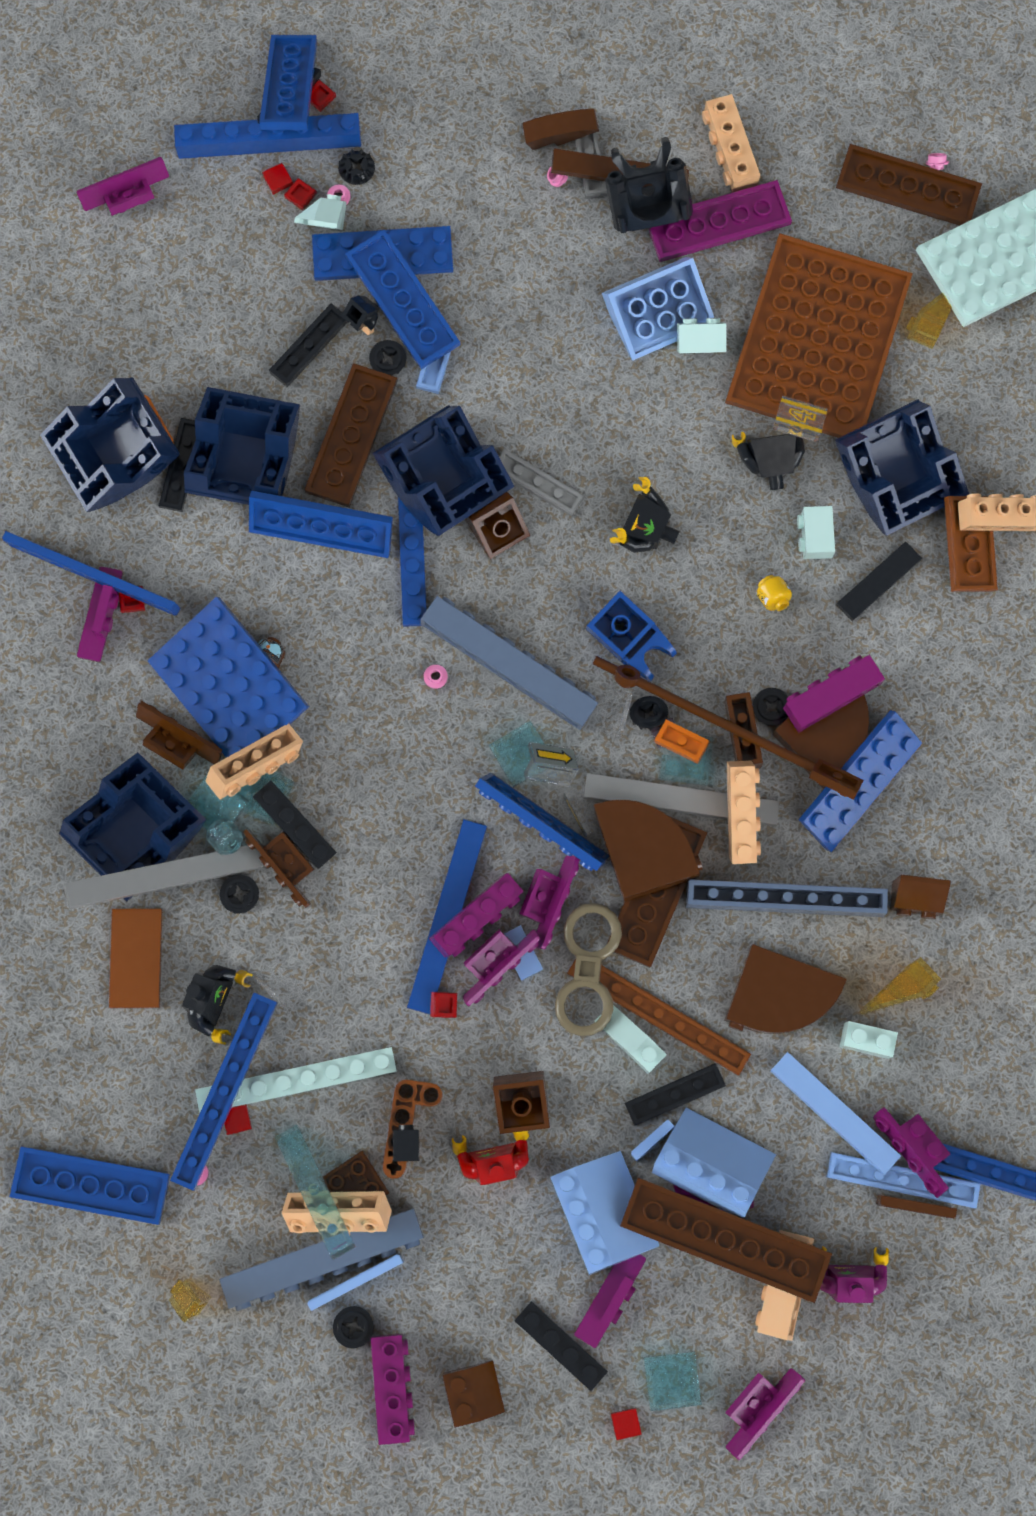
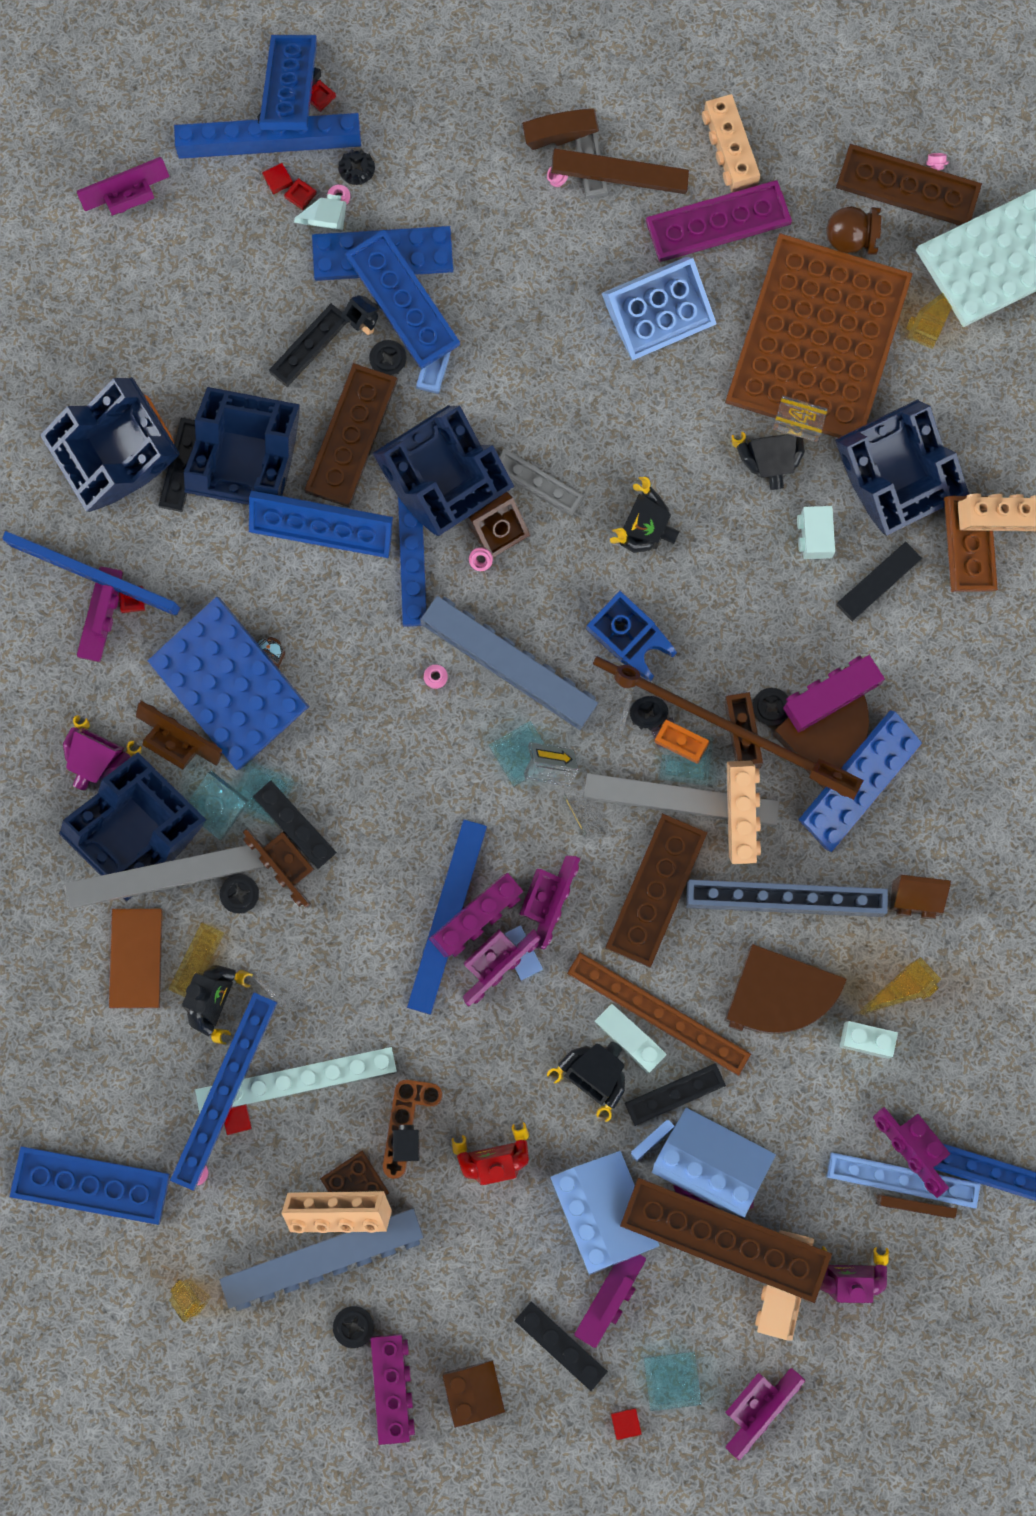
(92, 755): none -> magenta torso
(196, 958): none -> clear yellow tile
(224, 836): clear light blue head -> none
(254, 761): light nougat brick -> none
(315, 1192): clear light blue tile -> none
(355, 1281): light blue tile -> none
(443, 1004): red tile -> none
(480, 566): none -> bright pink plate
(521, 1102): reddish brown slope -> none
(549, 826): blue plate -> none
(588, 969): dark tan bar -> none
(596, 1073): none -> black torso
(645, 848): reddish brown brick -> none
(650, 206): black piece -> none
(701, 337): light aqua piece -> none
(774, 593): yellow head -> none
(835, 1113): light blue tile -> none
(853, 229): none -> reddish brown tile

